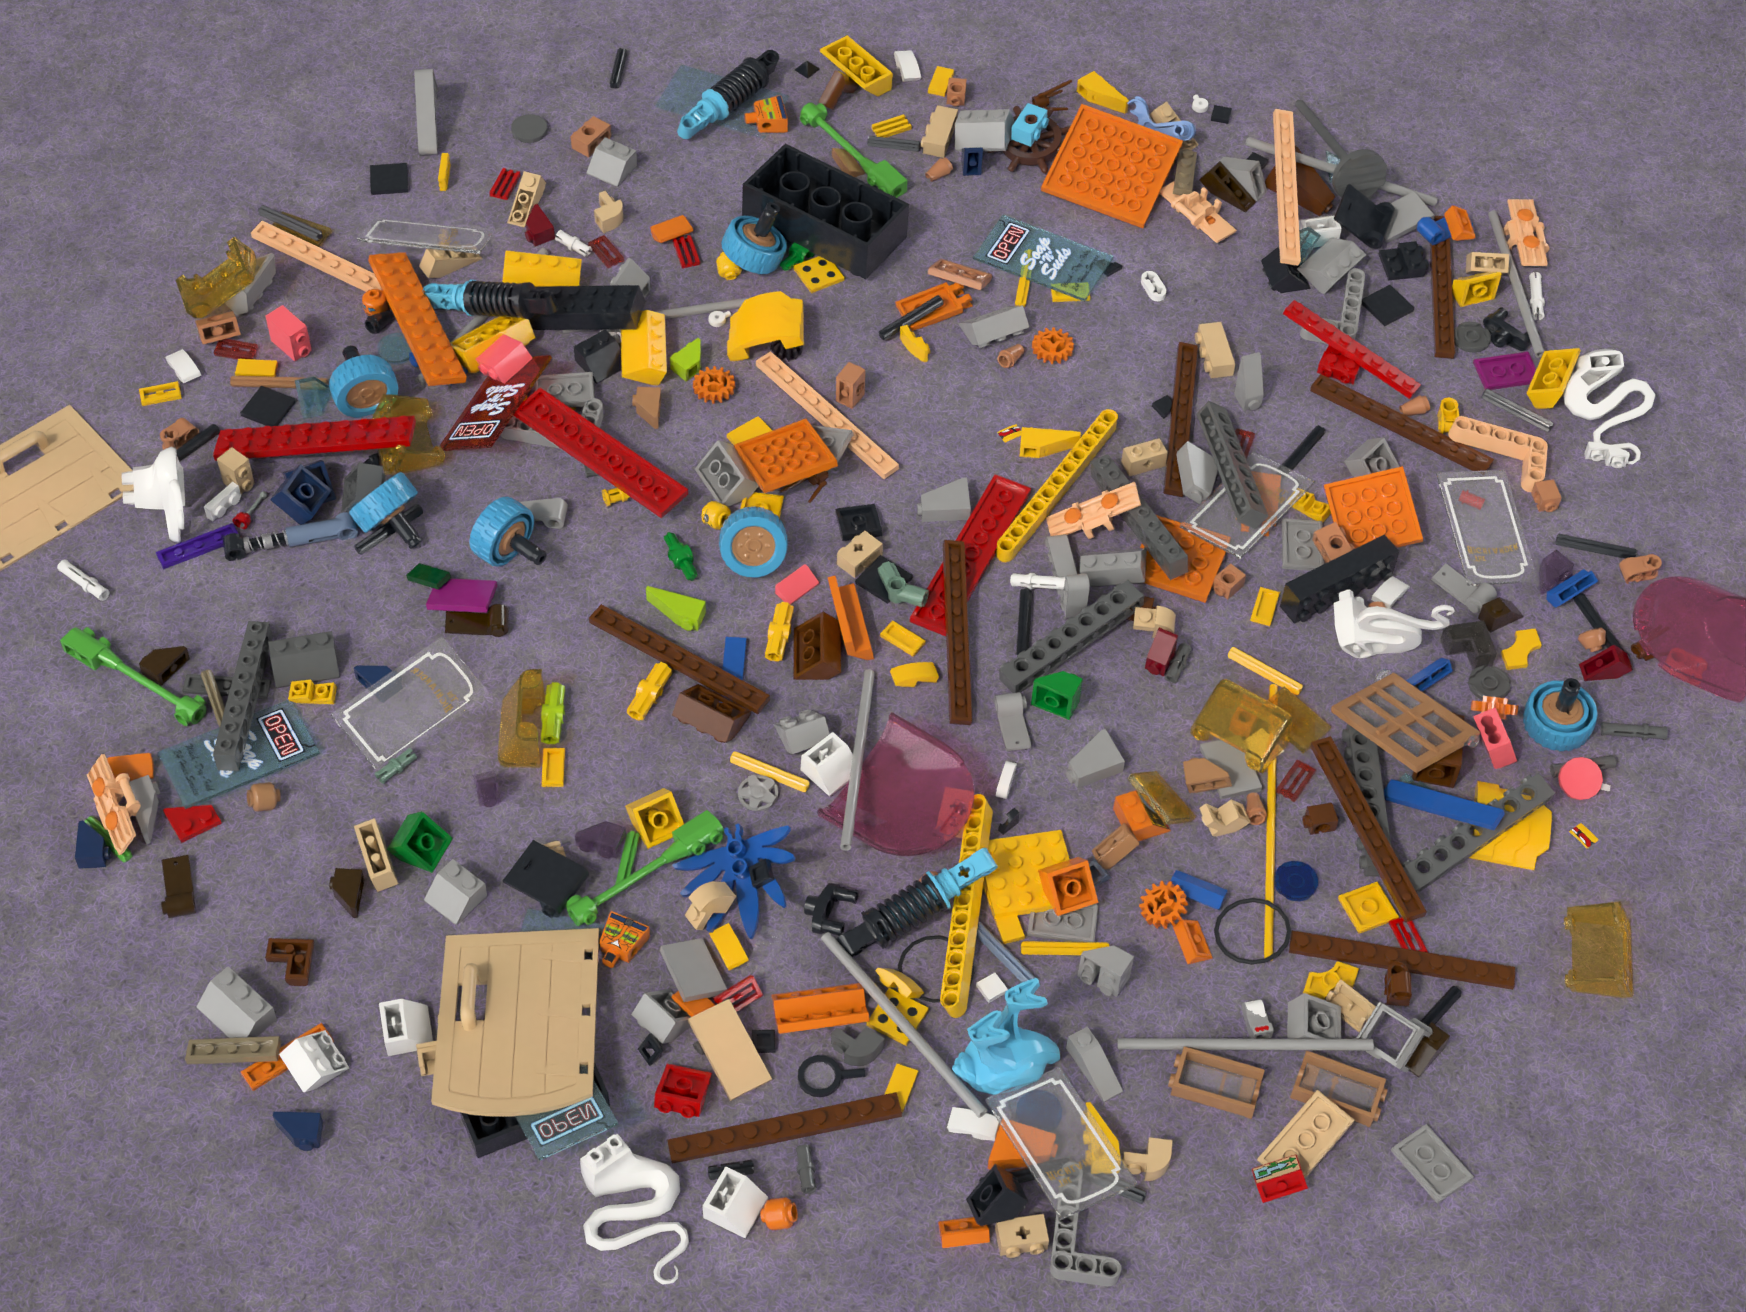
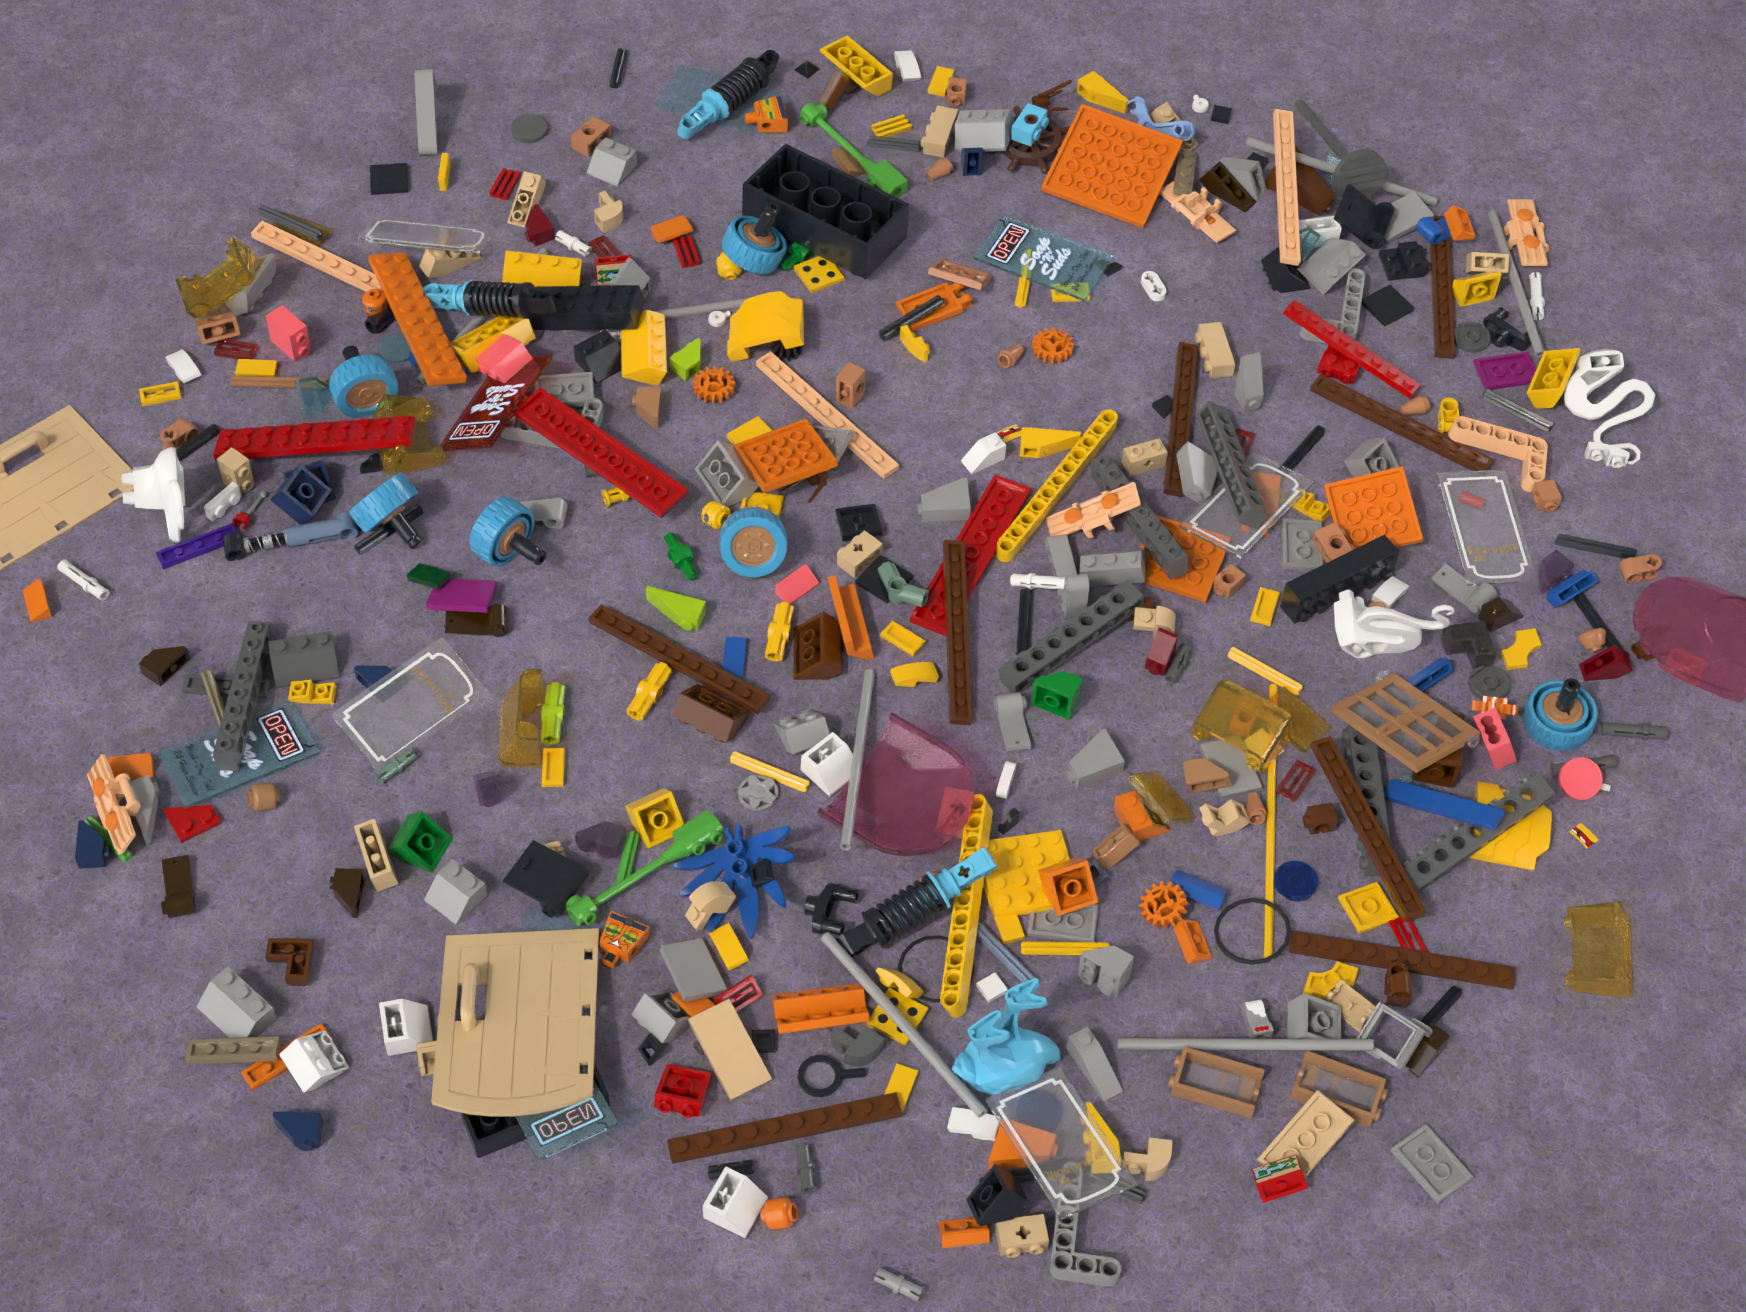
(36, 601): none -> orange slope
(96, 652): bright green bar -> none
(267, 407): black tile -> none
(360, 483): dark grey slope -> none
(608, 267): none -> panel
(616, 1169): white hips -> none
(898, 1284): none -> light grey pin
(985, 453): none -> white slope
(995, 325): light grey slope -> none

